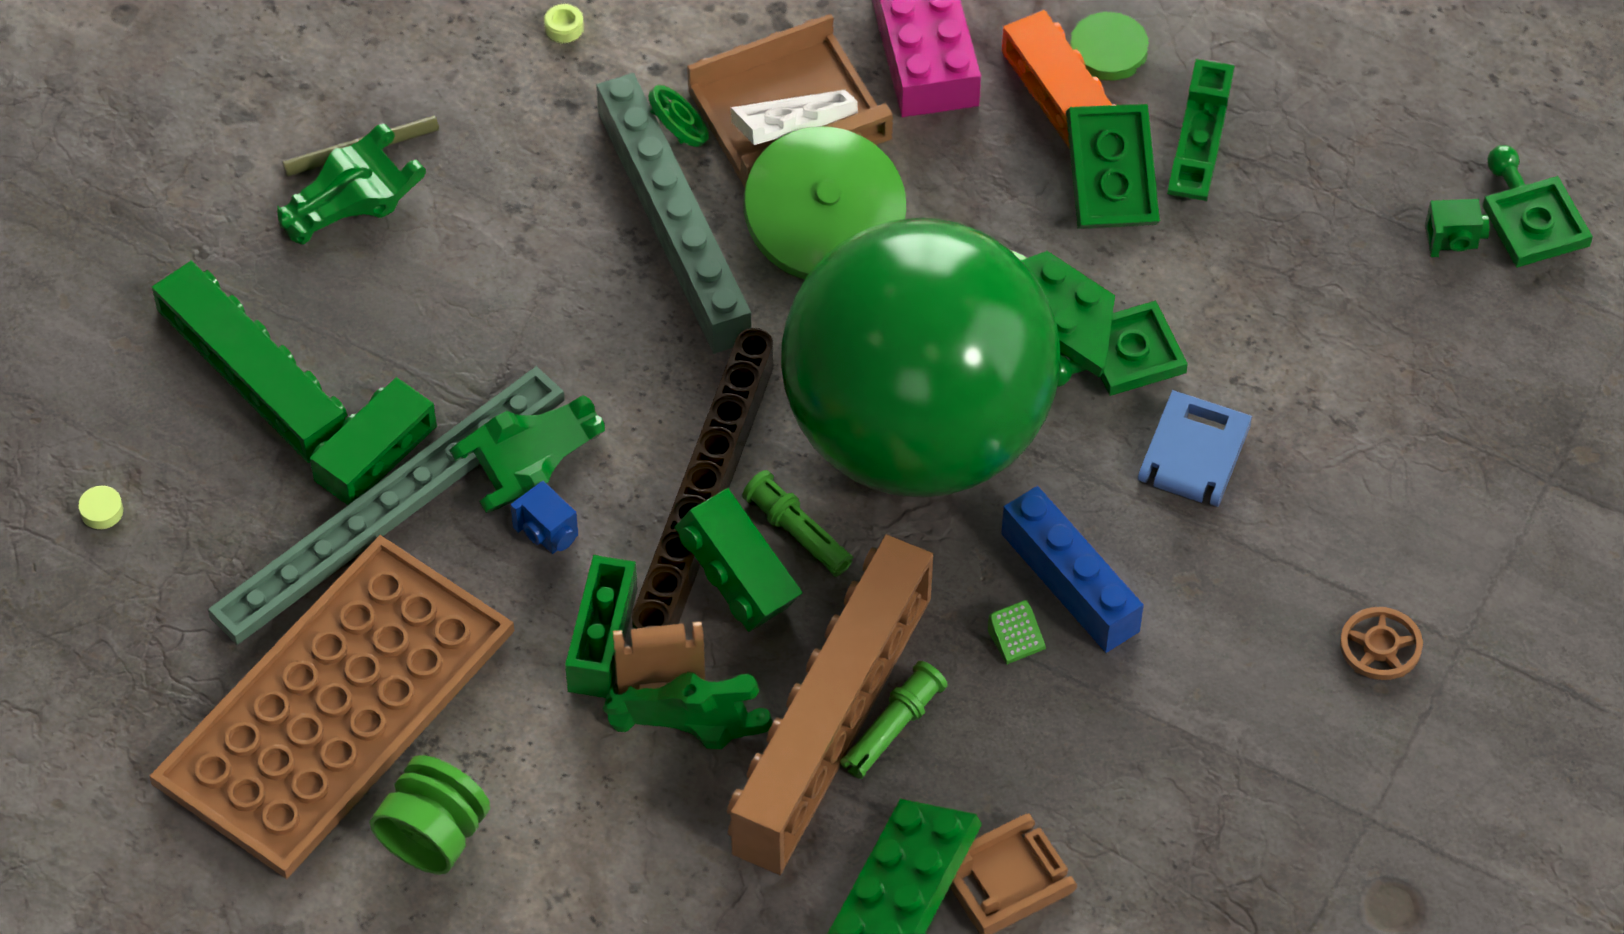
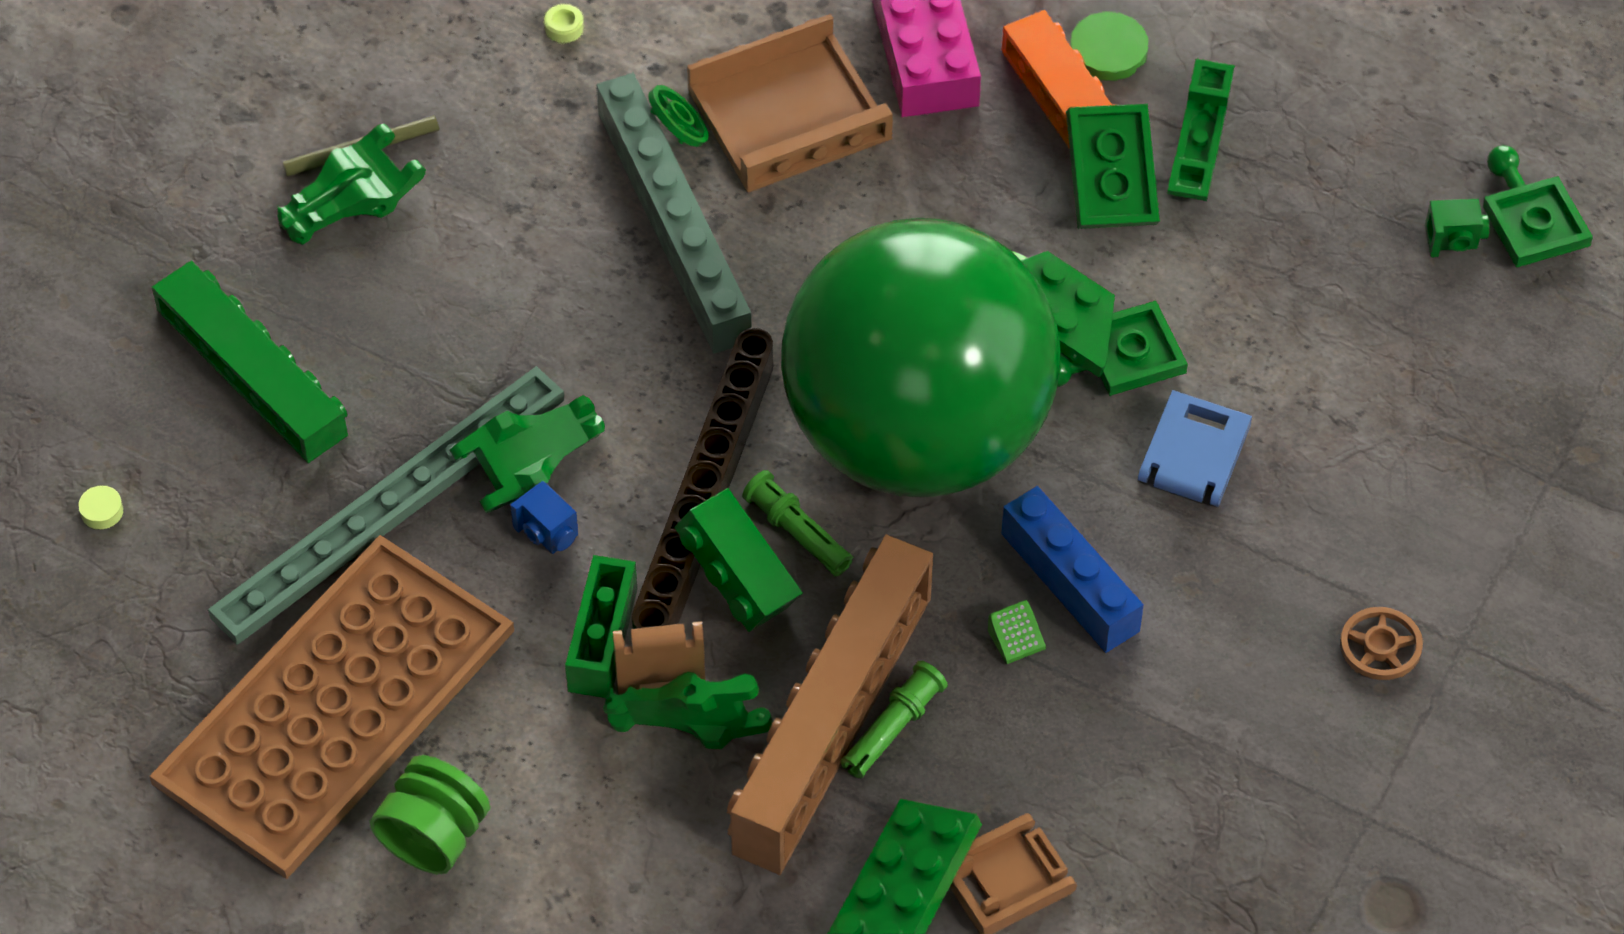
(373, 441): green brick -> none
(777, 118): white wing -> none
(817, 192): bright green dish -> none

